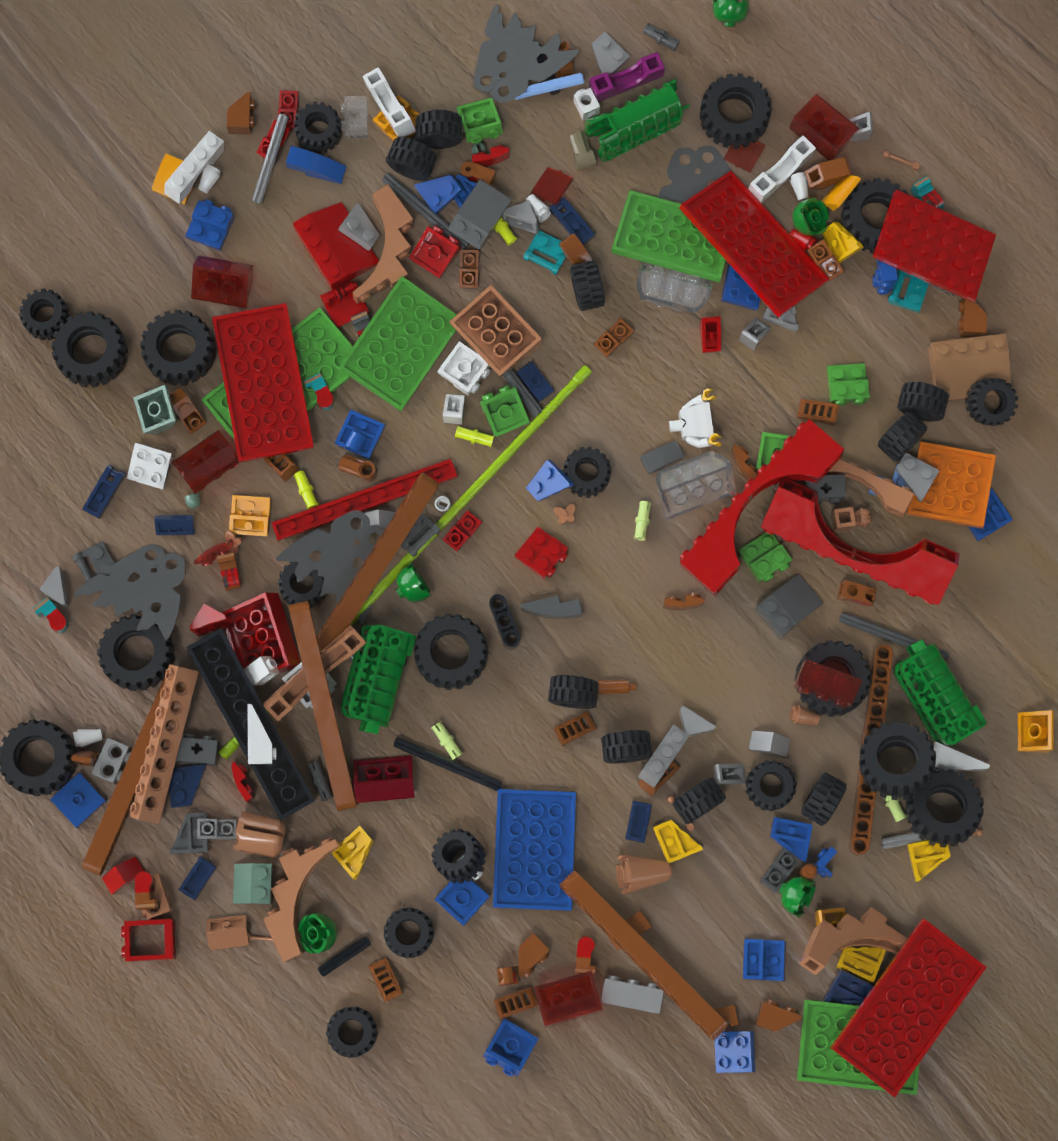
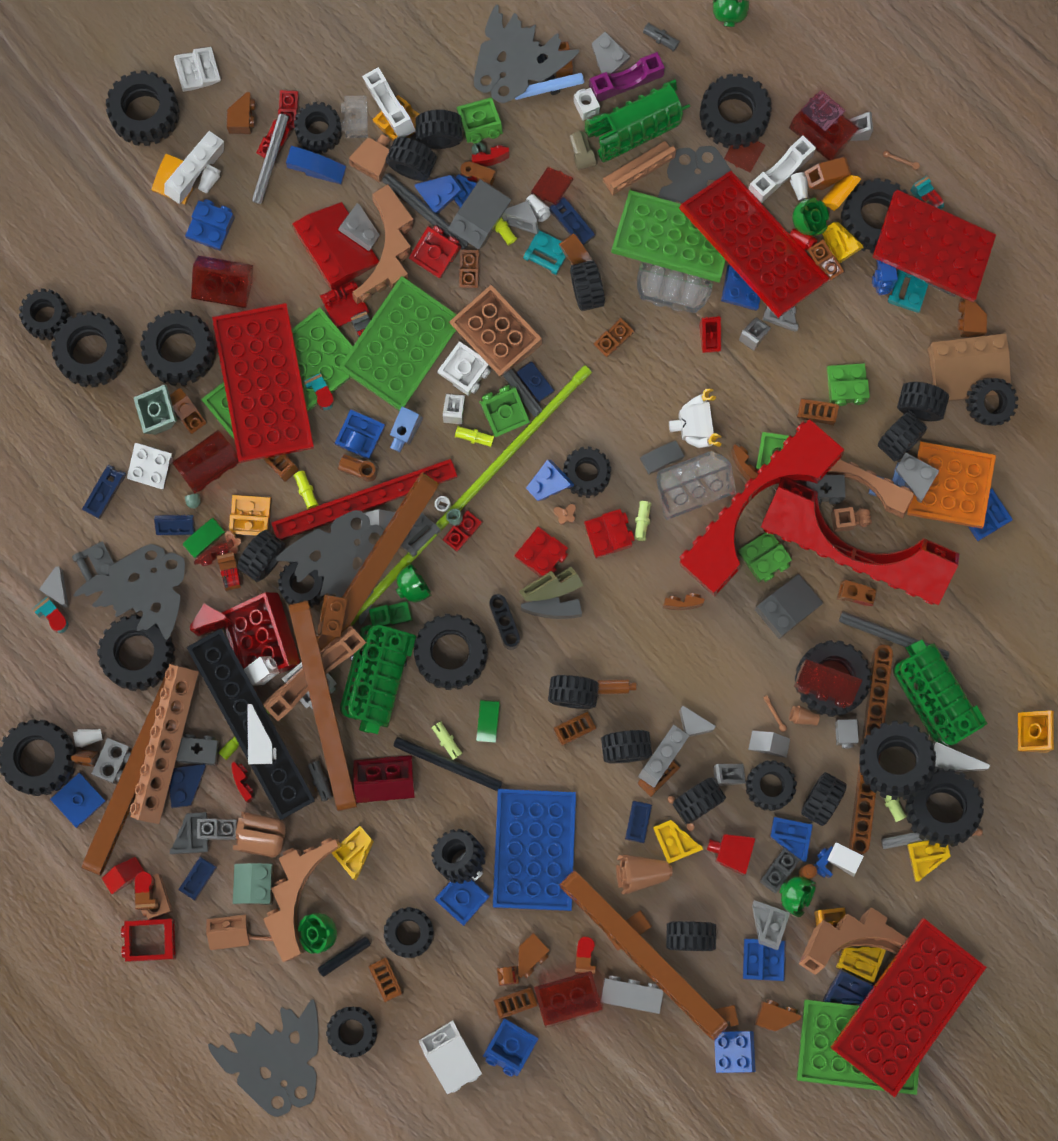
(137, 86): none -> black tyre
(197, 69): none -> white slope
(204, 537): none -> green slope
(261, 555): none -> black tyre
(278, 1055): none -> dark grey piece
(332, 616): none -> dark orange brick
(371, 157): none -> nougat torso
(391, 614): none -> green slope
(405, 420): none -> medium blue torso
(450, 1057): none -> white slope
(454, 513): none -> sand green hinge
(488, 721): none -> green slope
(552, 586): none -> olive slope
(609, 533): none -> red plate
(639, 167): none -> nougat fence
(691, 936): none -> black tyre
(733, 852): none -> red torso
(769, 924): none -> light grey wing
(782, 728): none -> nougat hinge
(823, 110): none -> clear pink piece
(845, 859): none -> white slope
(846, 733): none -> light grey brick

